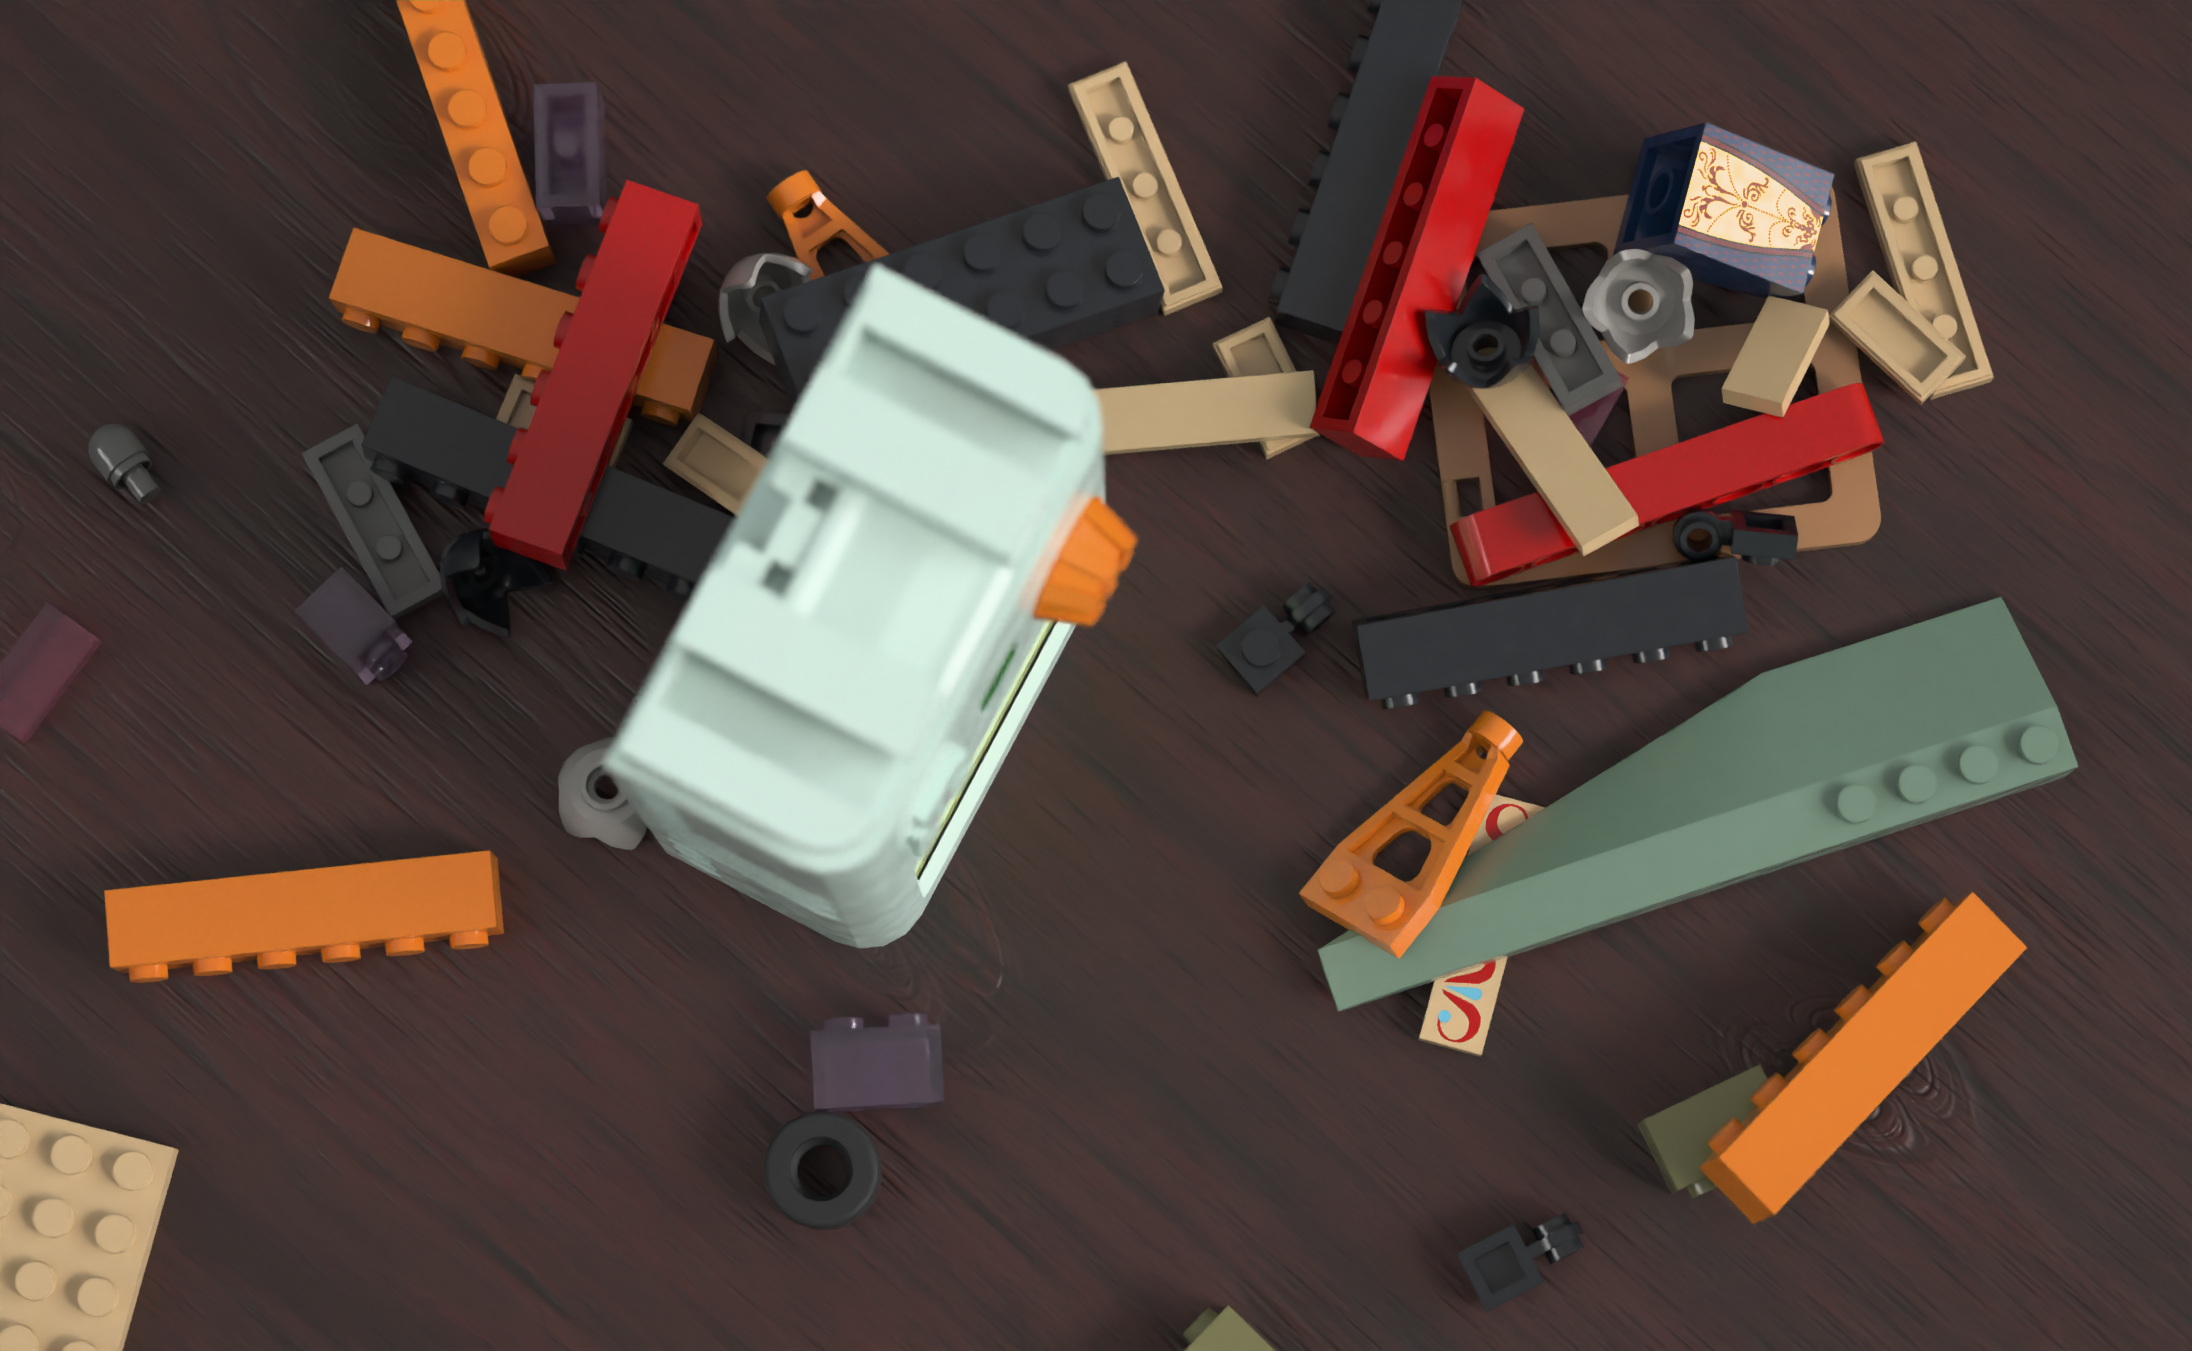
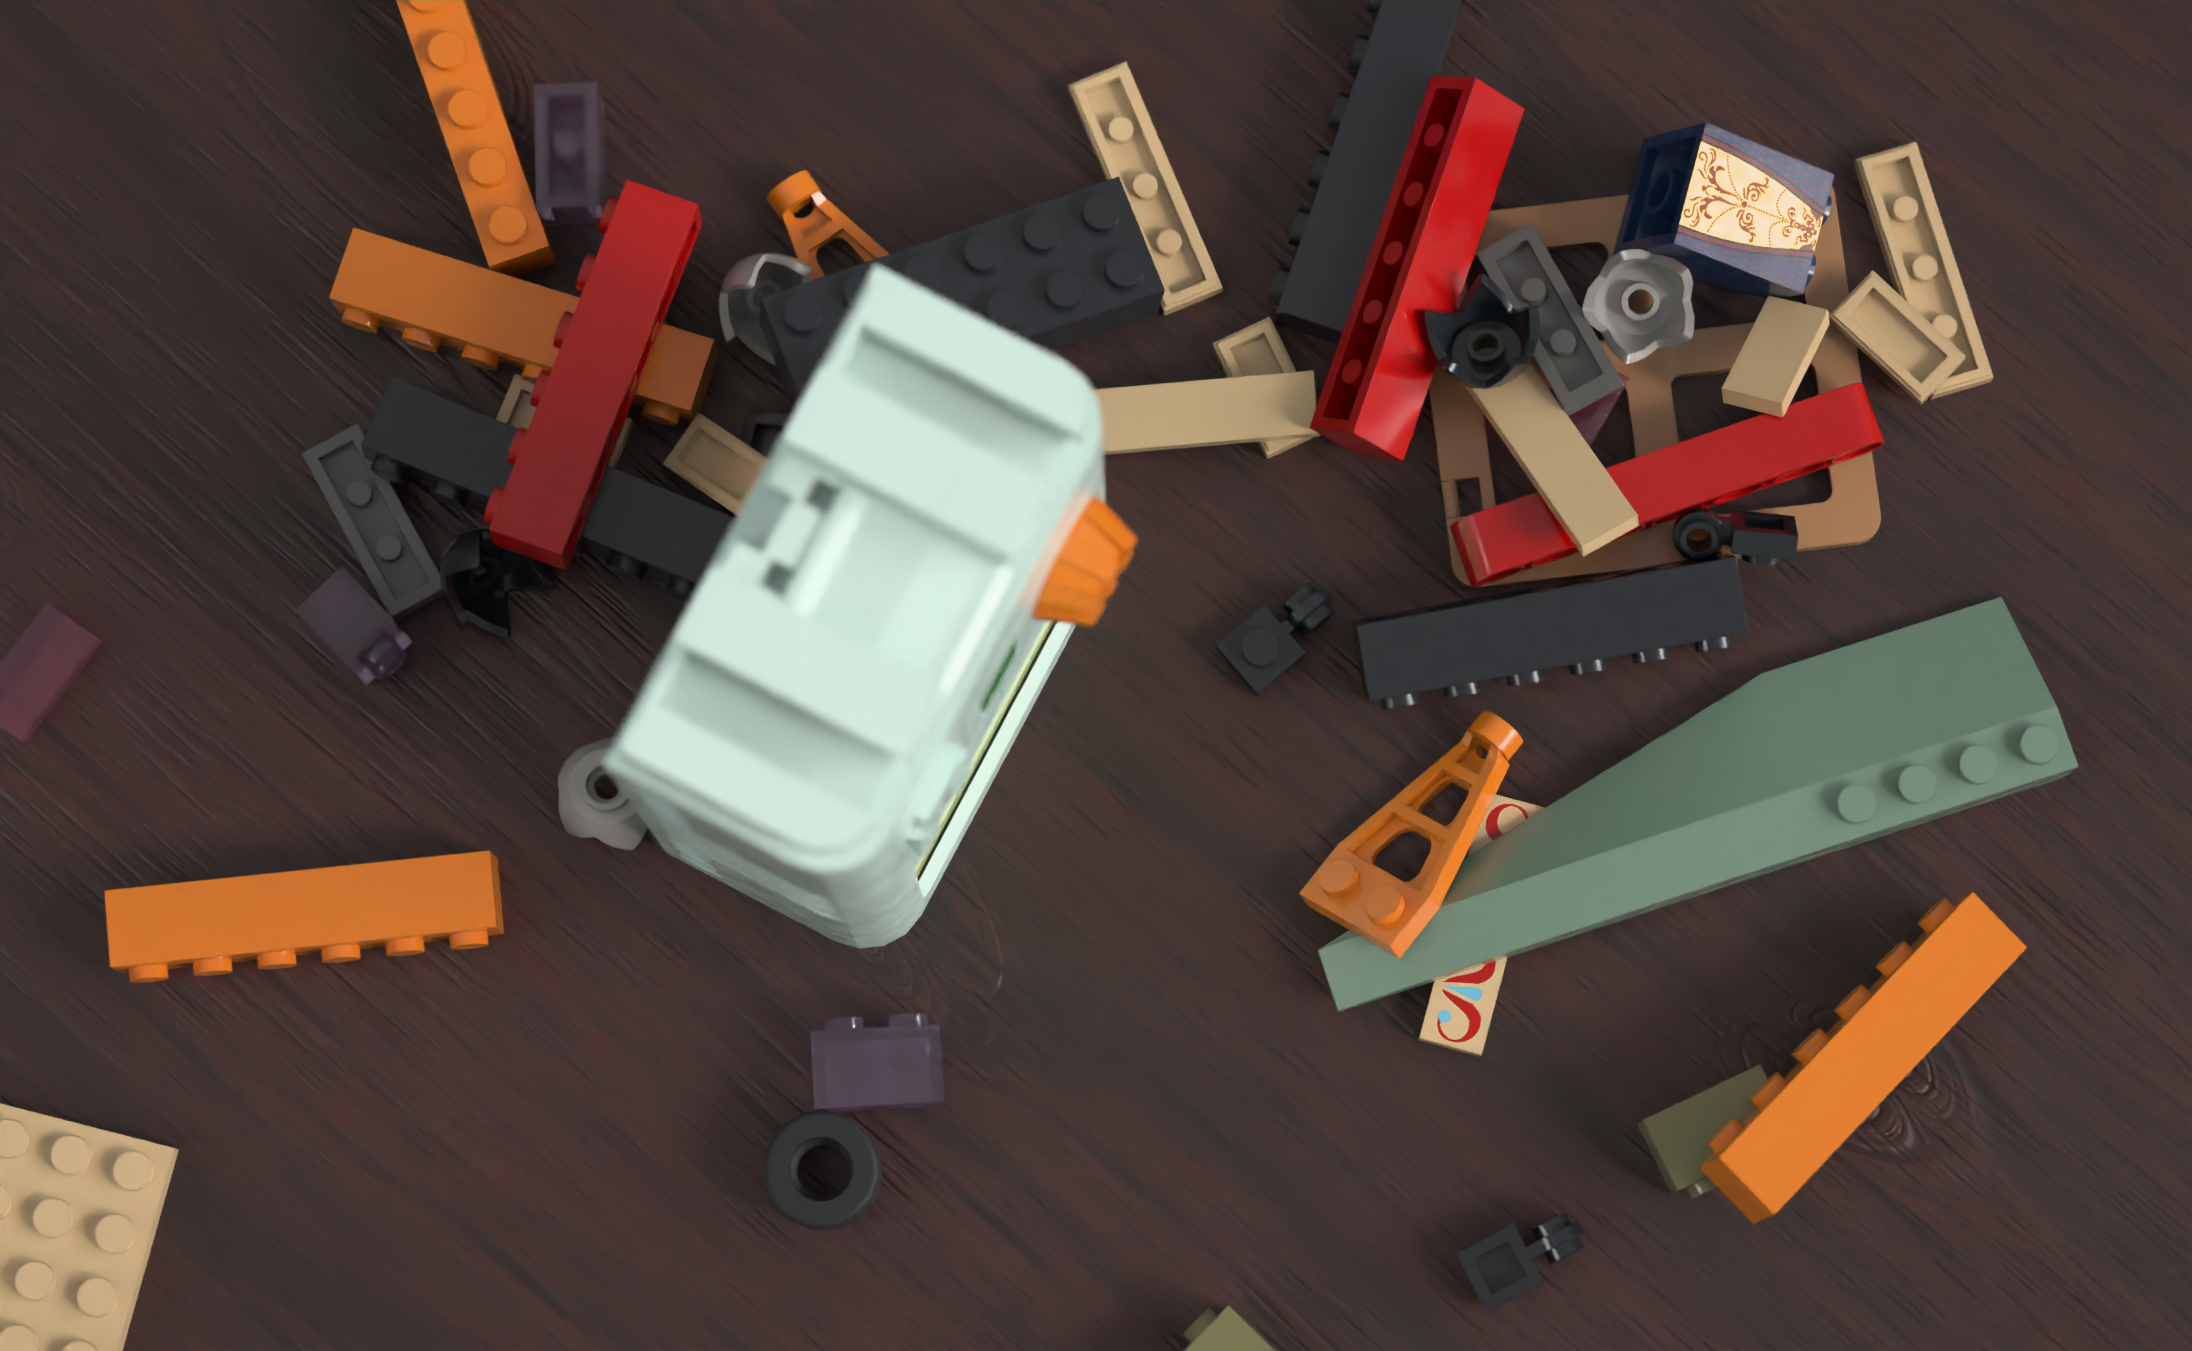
(123, 460): dark grey cylinder -> none

